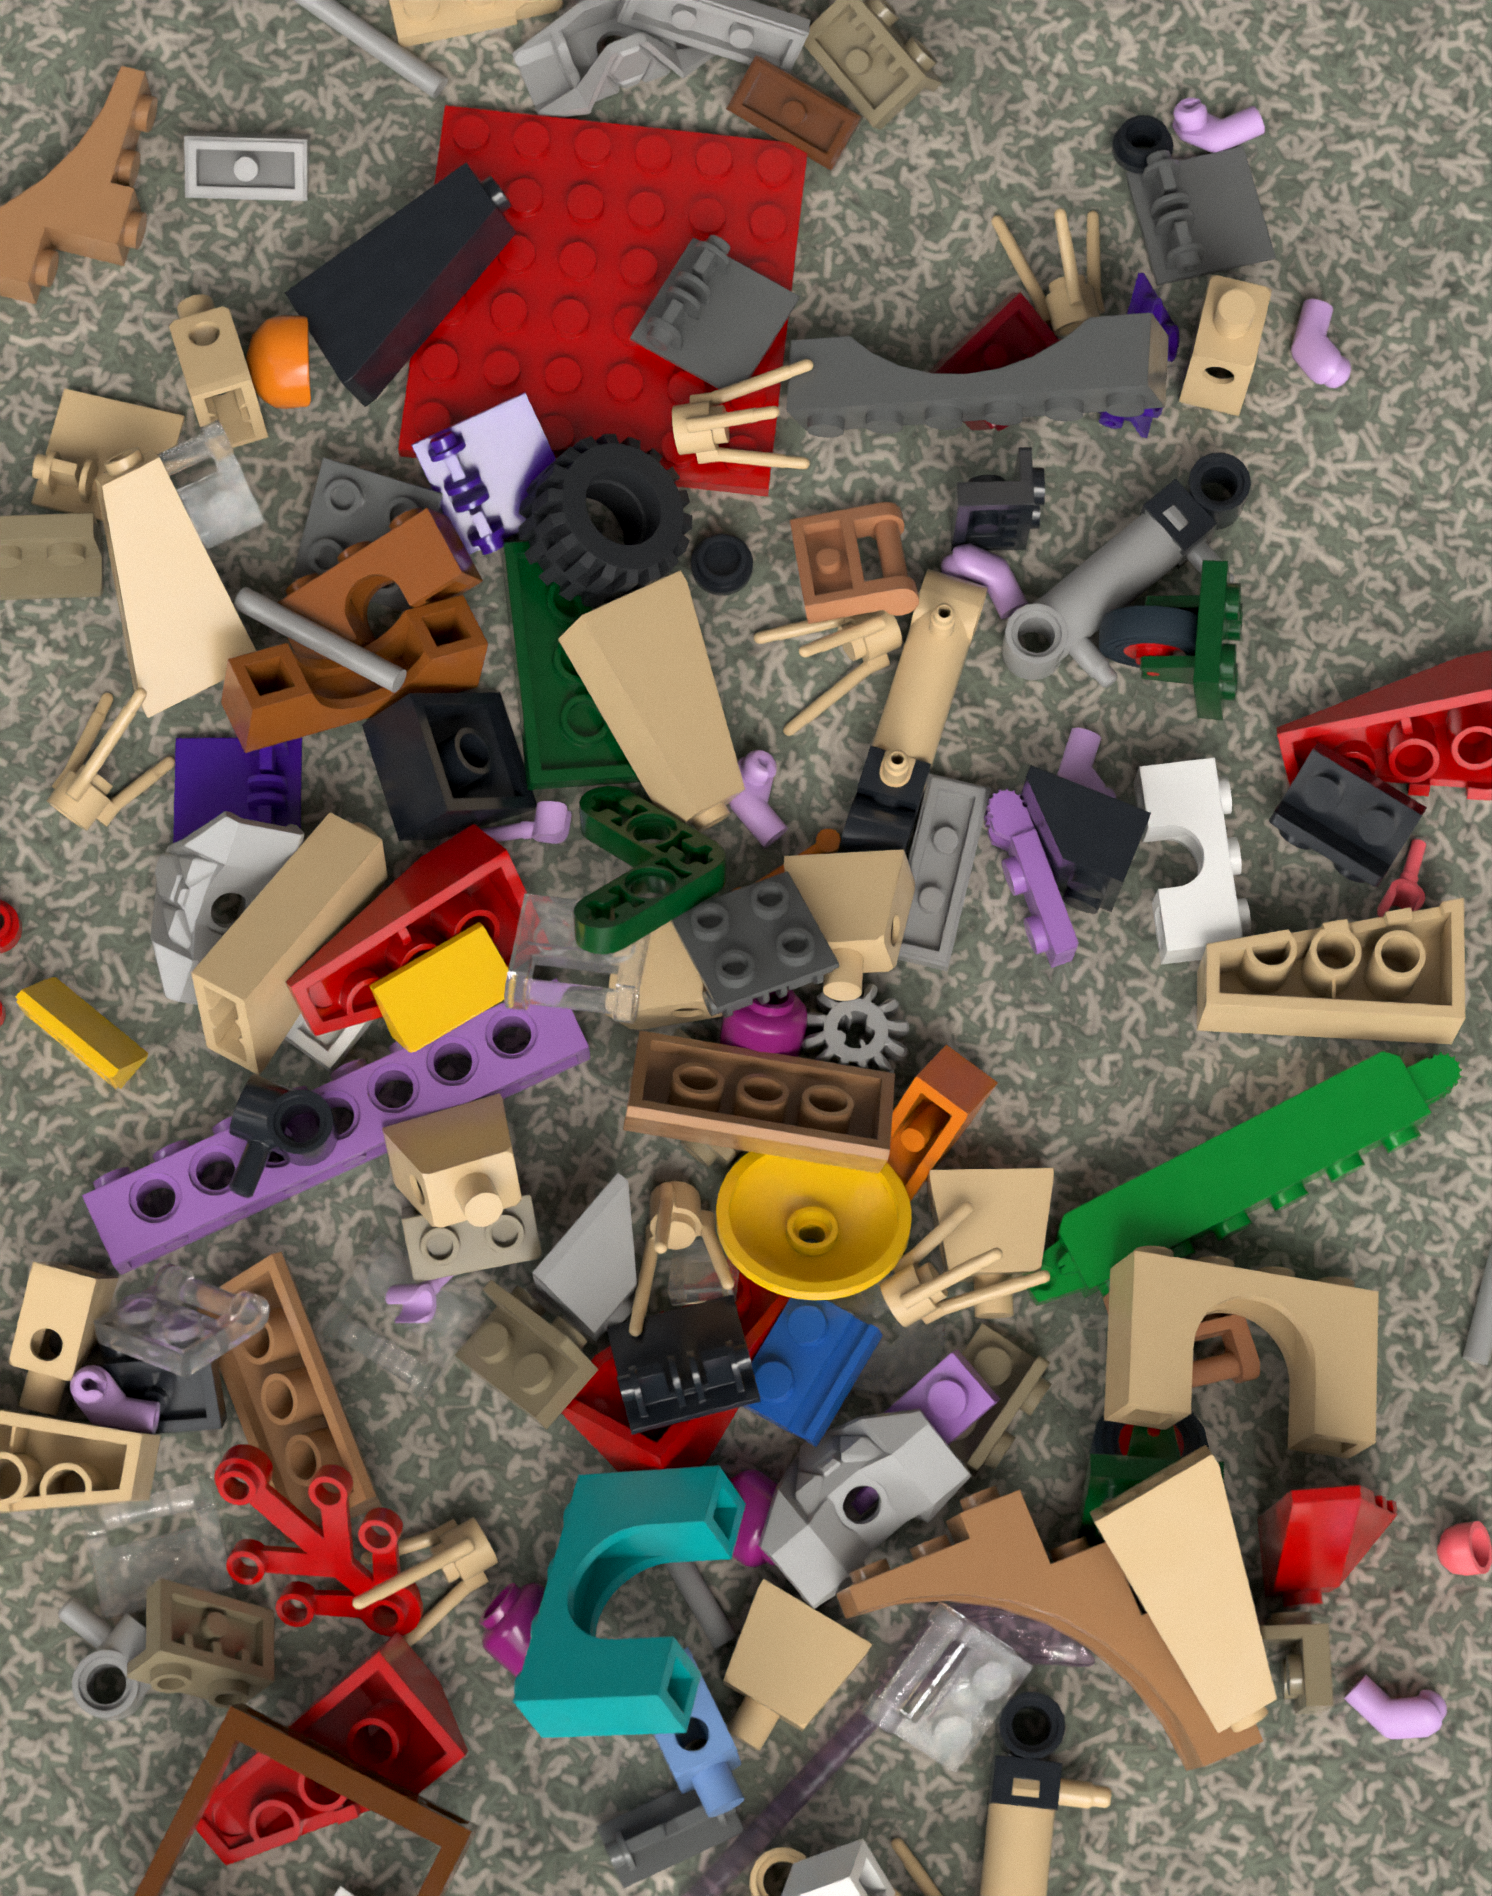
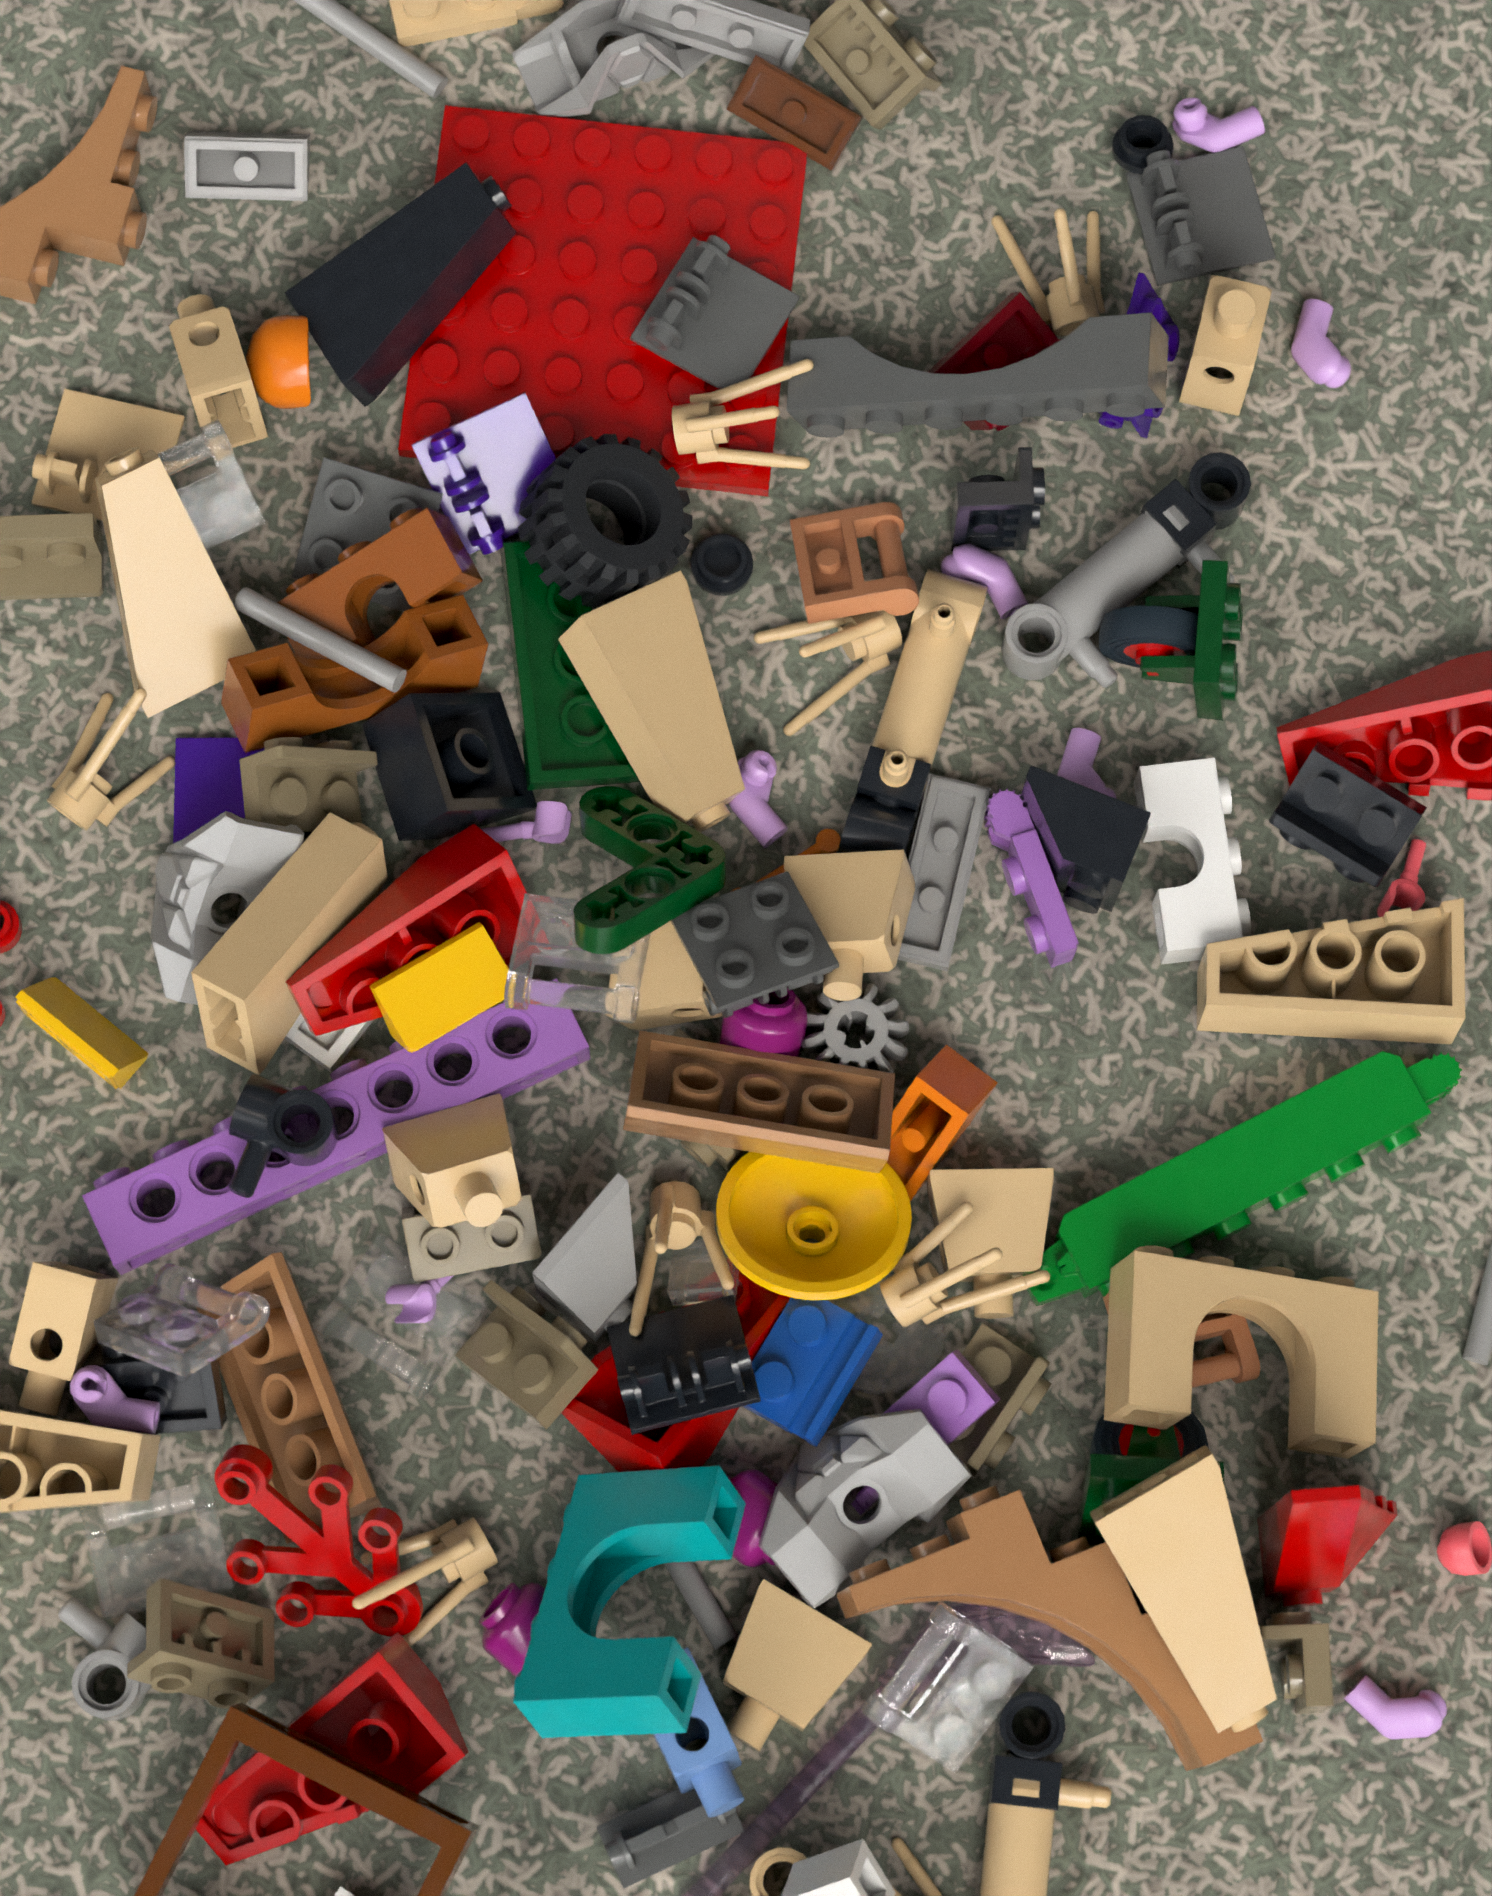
(303, 783): none -> dark tan bracket

